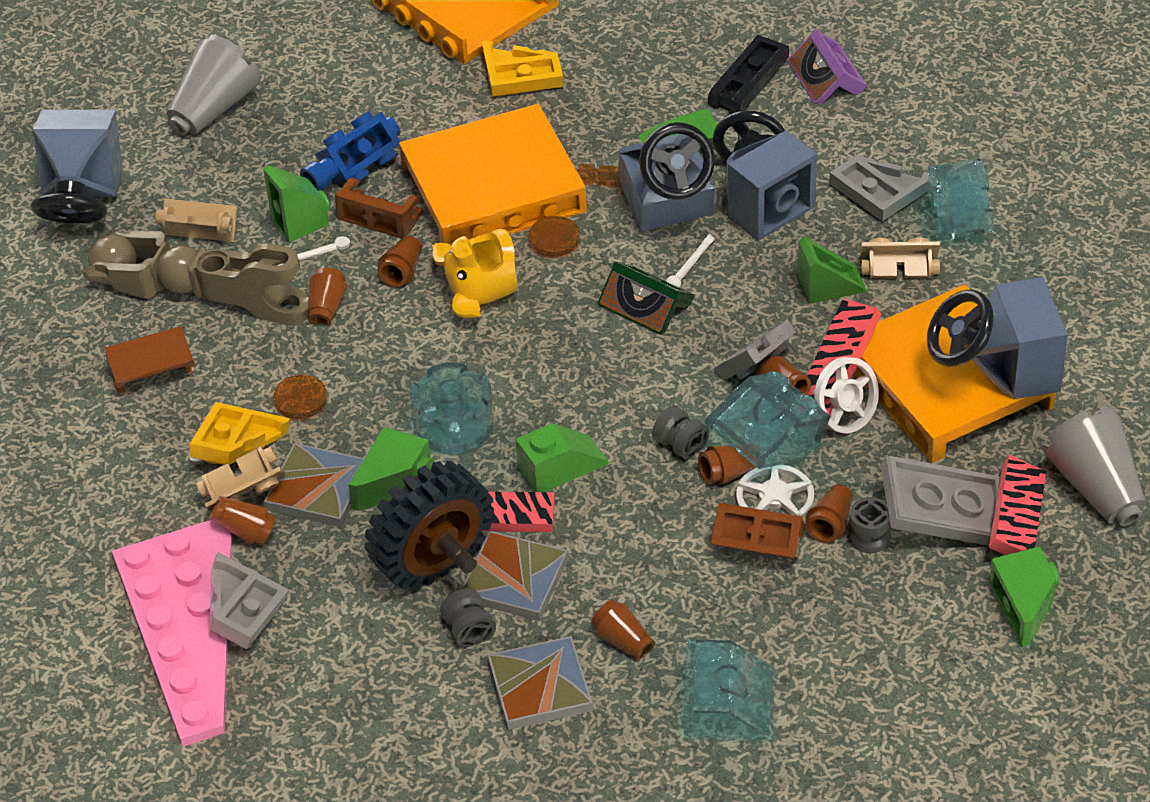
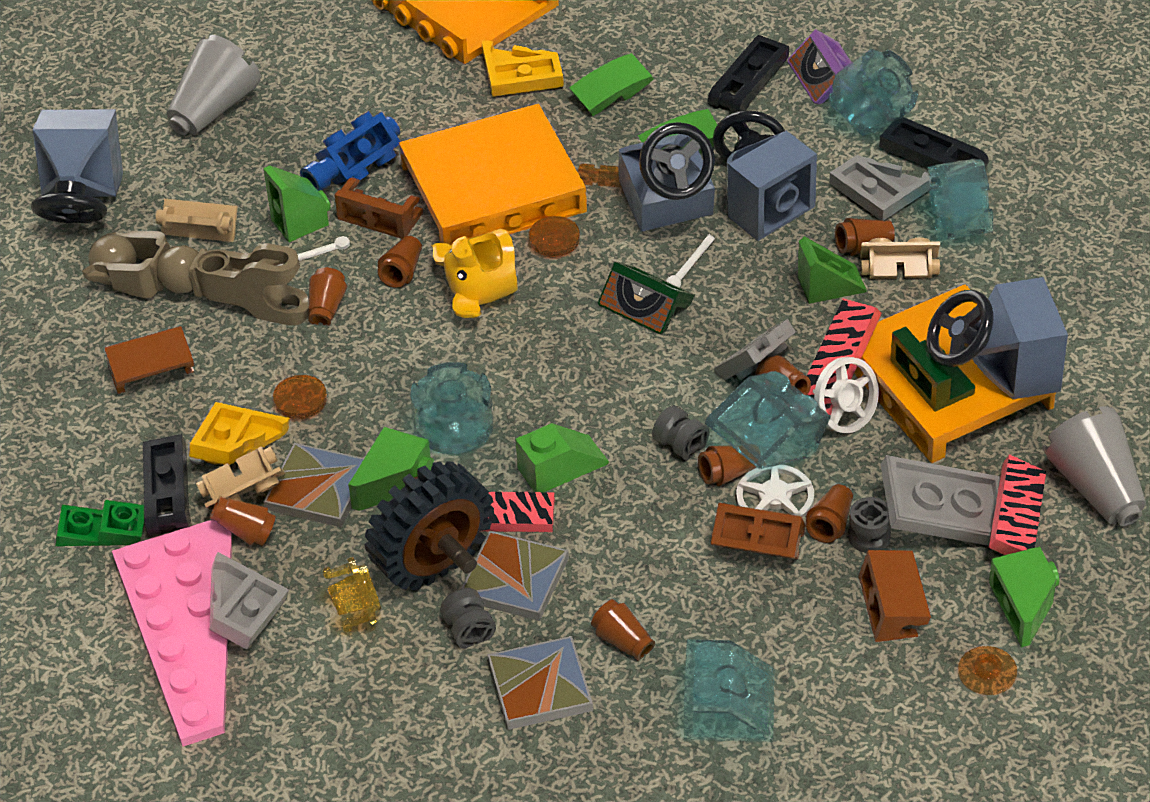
(114, 525): none -> green slope
(165, 484): none -> black plate
(353, 593): none -> clear yellow piece
(610, 81): none -> bright green slope
(854, 231): none -> dark orange cone
(873, 91): none -> clear light blue brick
(893, 594): none -> dark orange hinge
(926, 145): none -> black plate
(935, 383): none -> dark green panel
(987, 670): none -> clear orange piece

